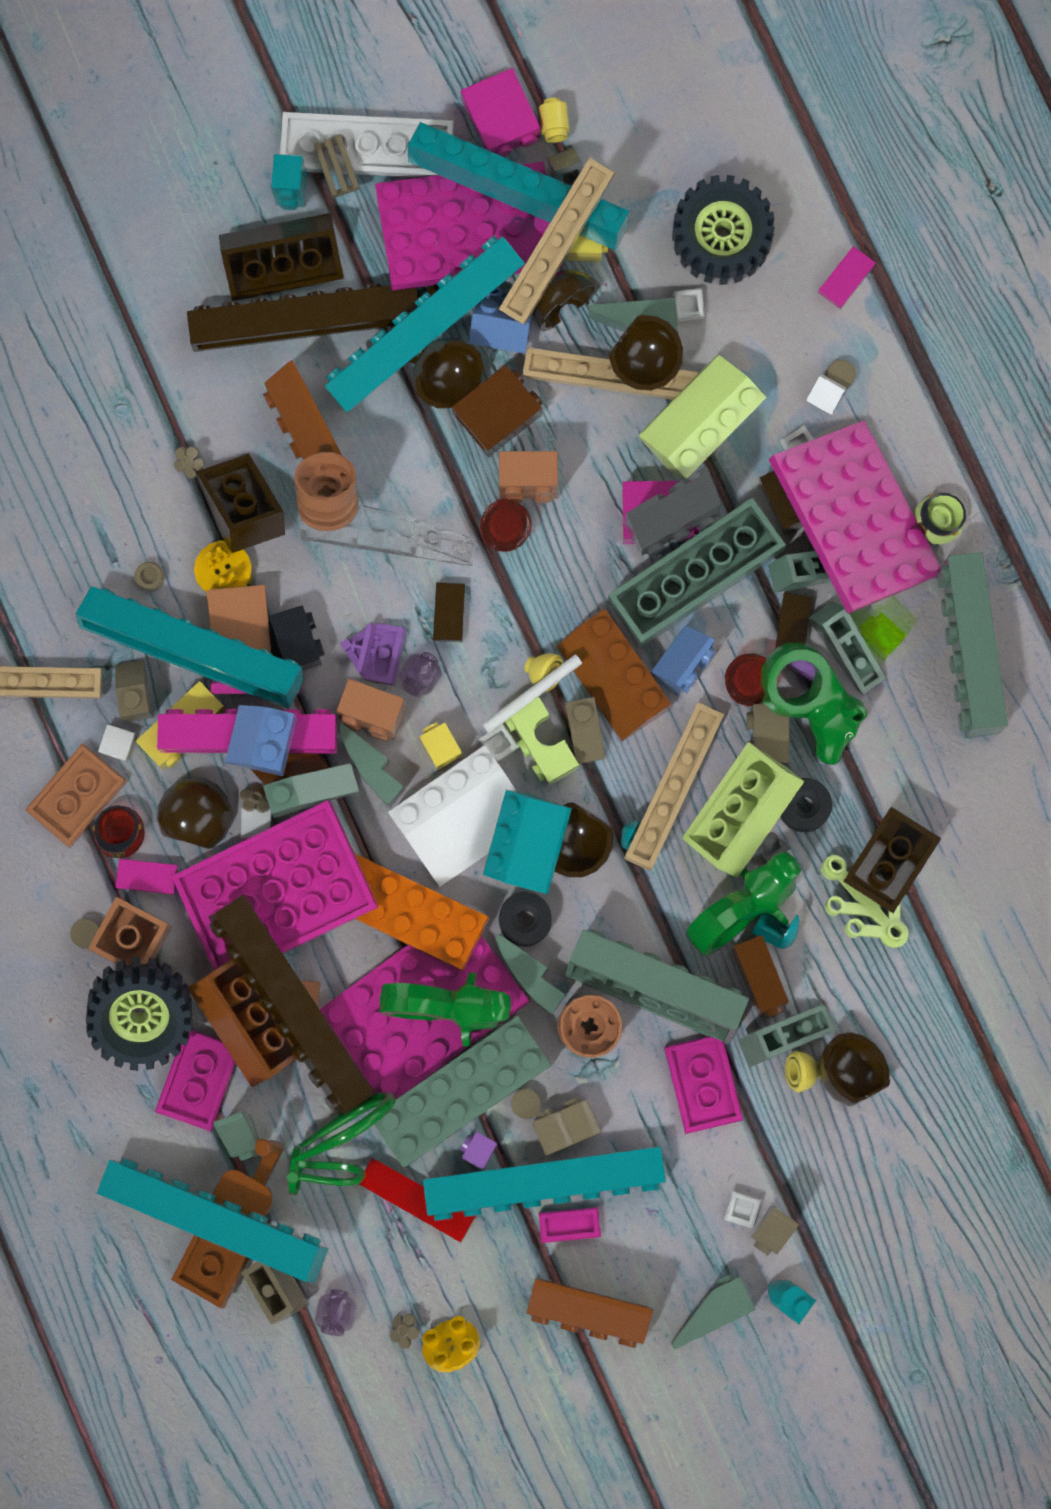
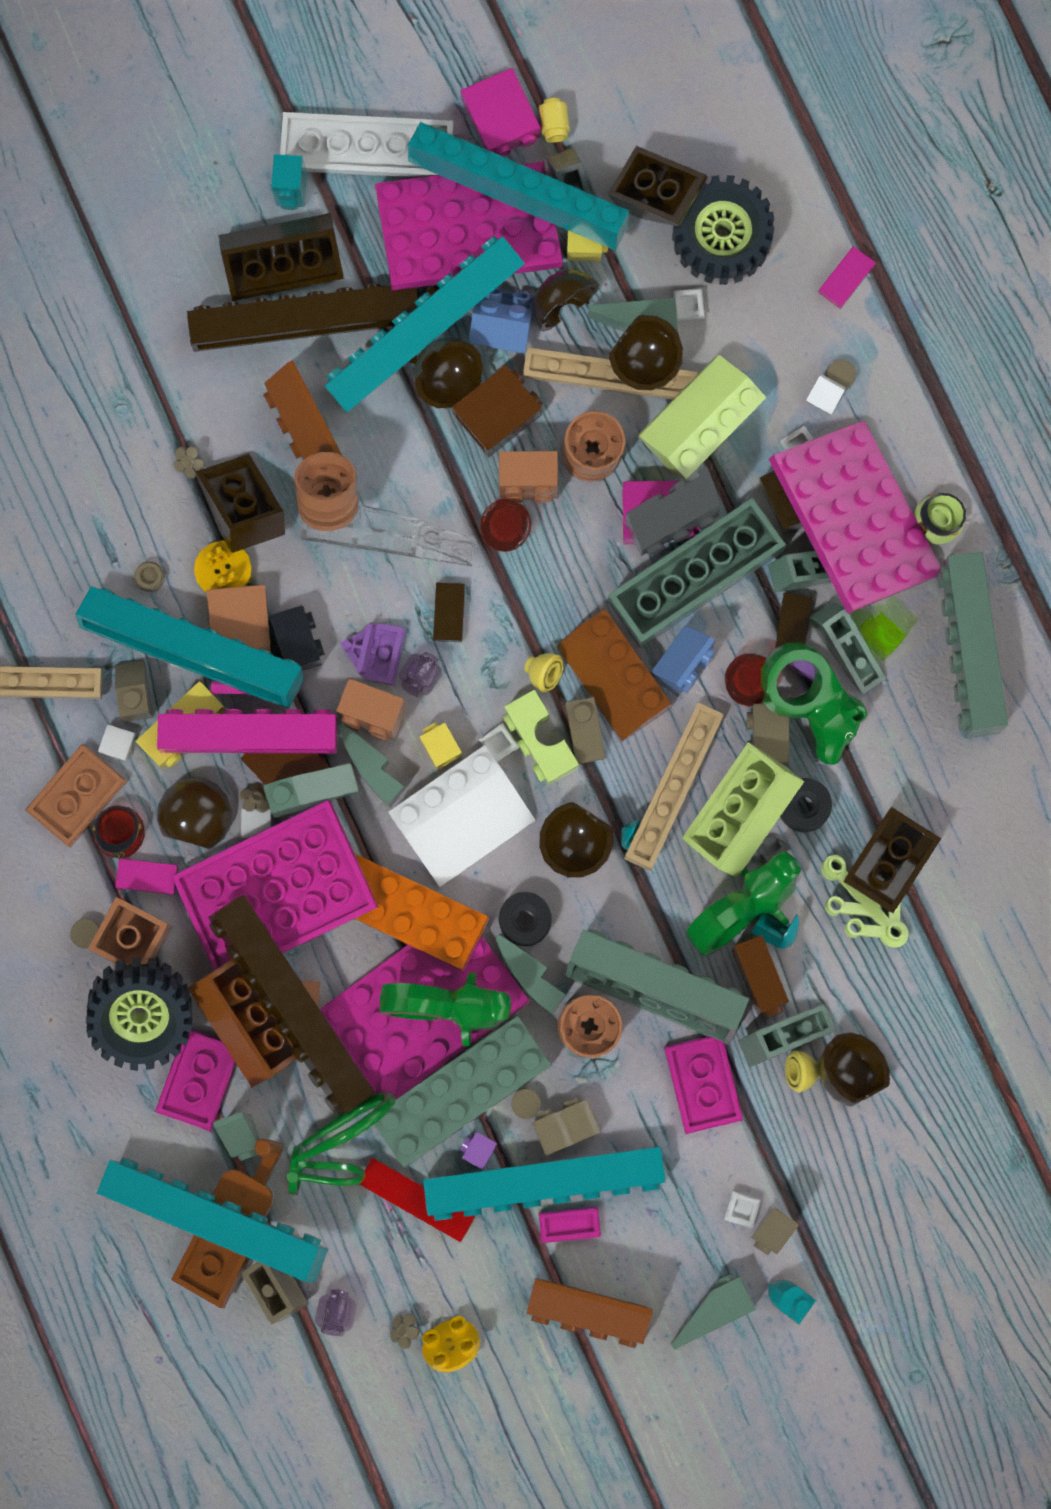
(261, 739): medium blue slope -> none
(329, 144): dark tan tile -> none
(527, 841): teal slope -> none
(532, 693): white bar -> none
(557, 241): tan plate -> none
(590, 431): none -> nougat wheel
(656, 187): none -> dark brown slope

